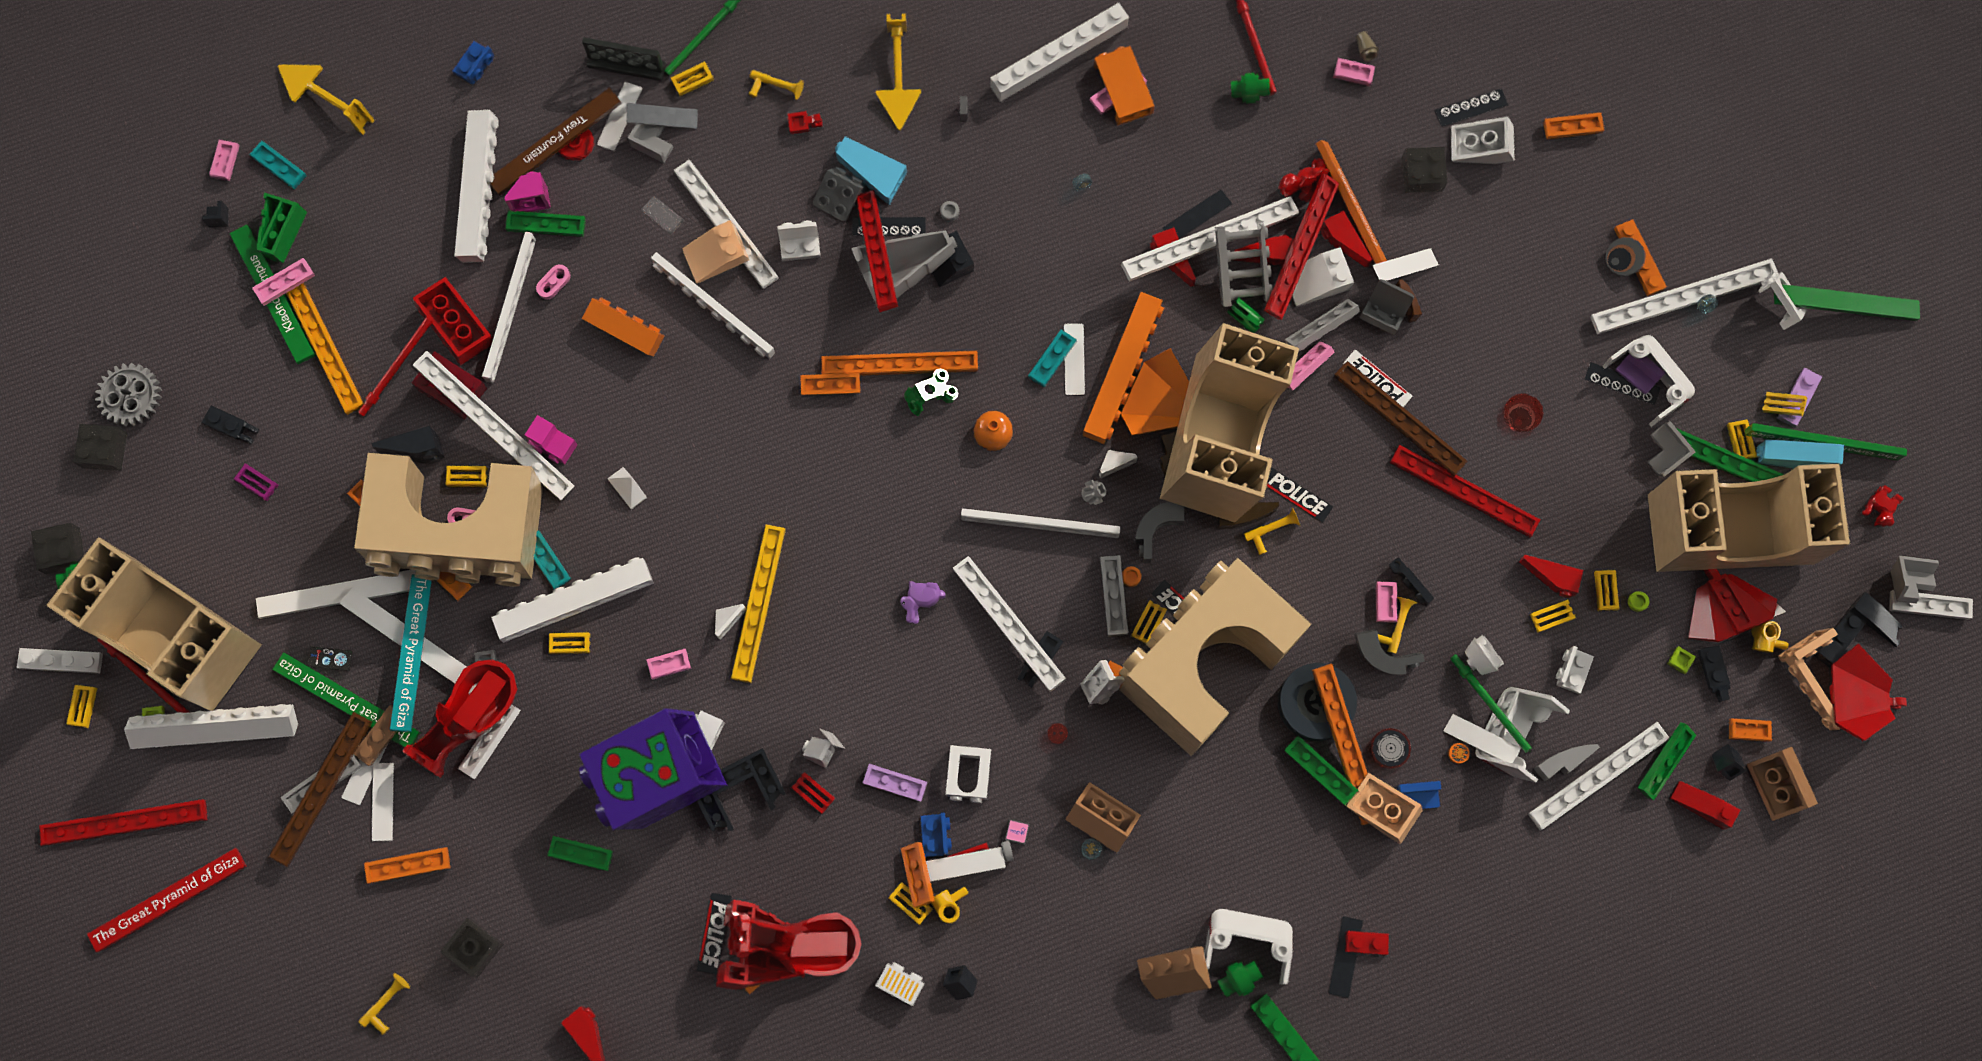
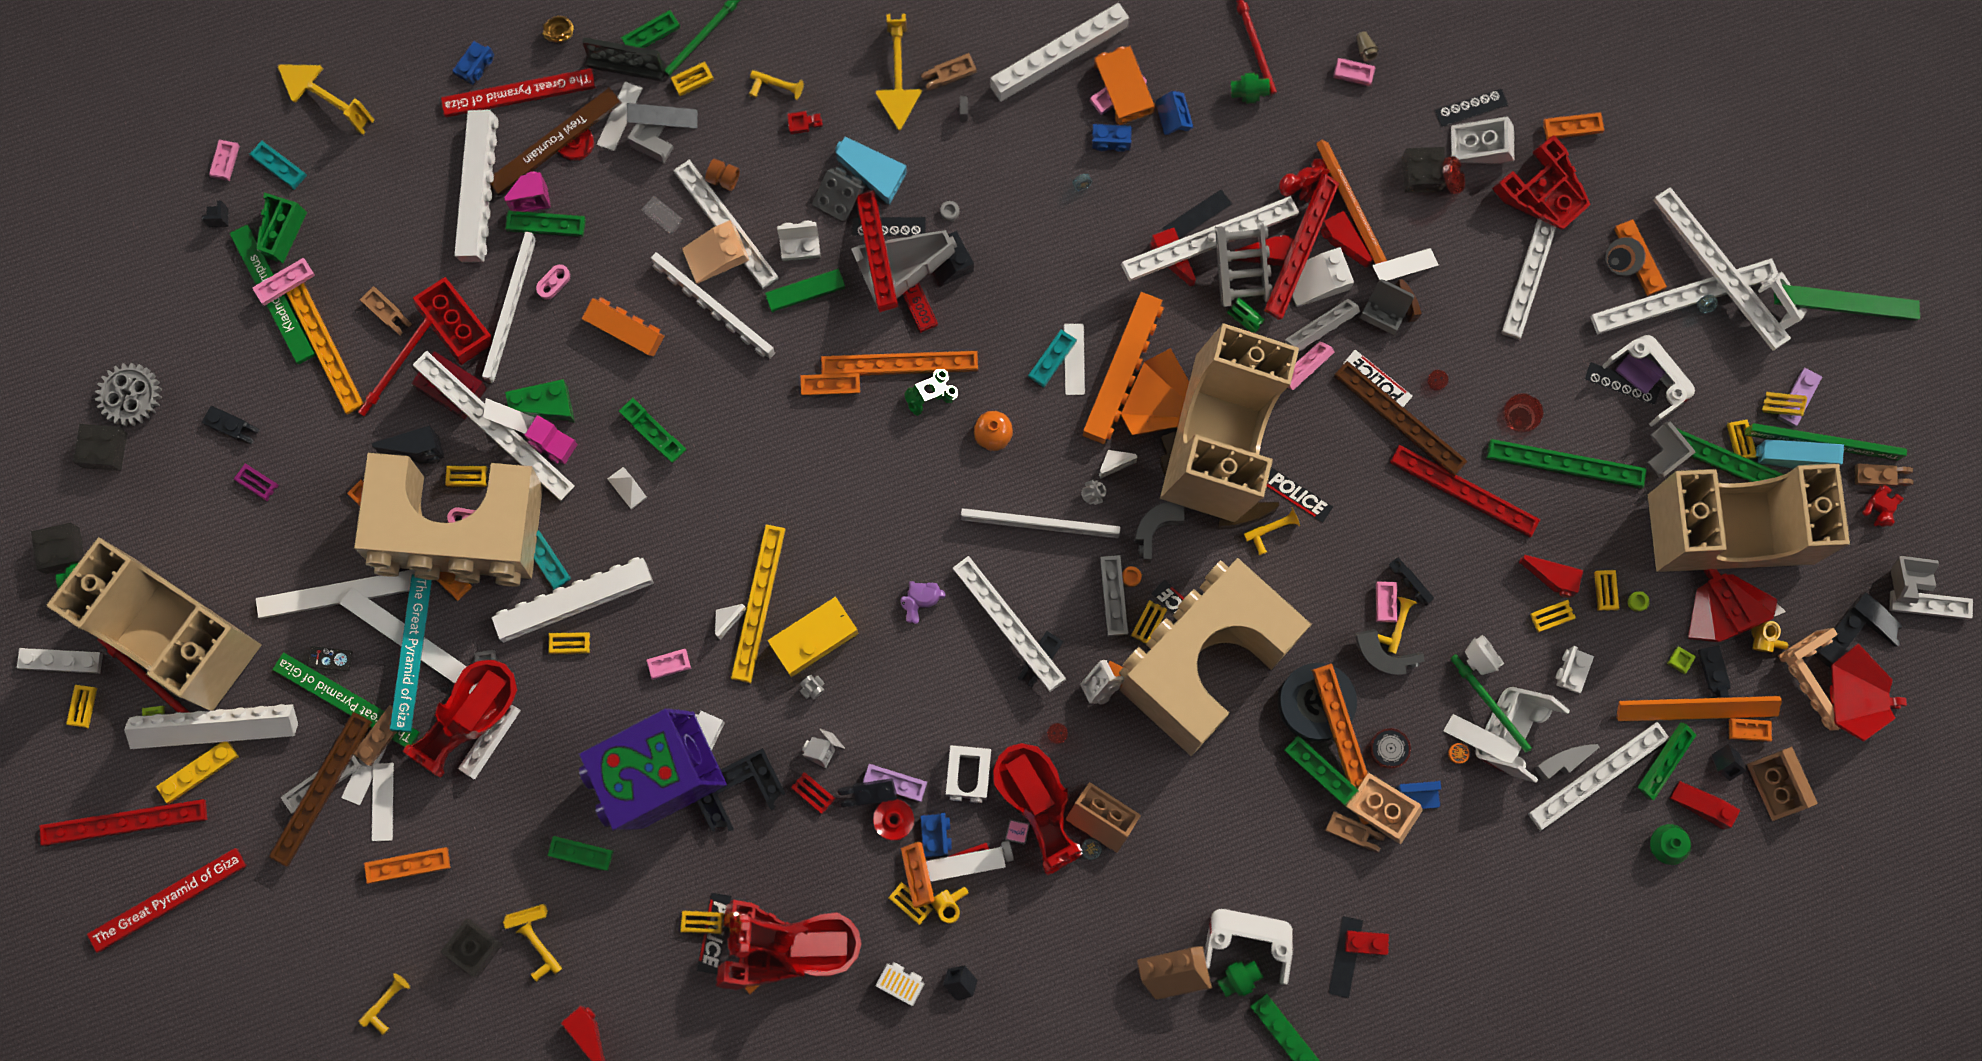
(197, 771): none -> yellow plate
(384, 309): none -> medium nougat hinge
(507, 416): none -> white sticker
(518, 92): none -> red tile
(525, 916): none -> yellow tile
(545, 400): none -> green wedge
(551, 963): none -> yellow piece
(558, 29): none -> pearl gold hair
(652, 31): none -> green plate
(652, 431): none -> green slope
(702, 922): none -> yellow tile
(724, 175): none -> dark orange wheel
(805, 290): none -> green tile
(812, 687): none -> light grey gear
(813, 637): none -> yellow brick
(869, 792): none -> black hinge
(890, 809): none -> red dish
(920, 308): none -> red tile
(950, 71): none -> medium nougat hinge
(1034, 788): none -> red animal
(1111, 137): none -> blue bracket
(1174, 112): none -> blue panel
(1353, 831): none -> medium nougat hinge
(1438, 380): none -> clear red tile
(1453, 177): none -> clear red tile
(1528, 280): none -> white tile
(1552, 193): none -> red wedge
(1566, 463): none -> green tile
(1670, 844): none -> green cone
(1699, 708): none -> orange tile
(1722, 269): none -> white plate
(1881, 475): none -> medium nougat hinge

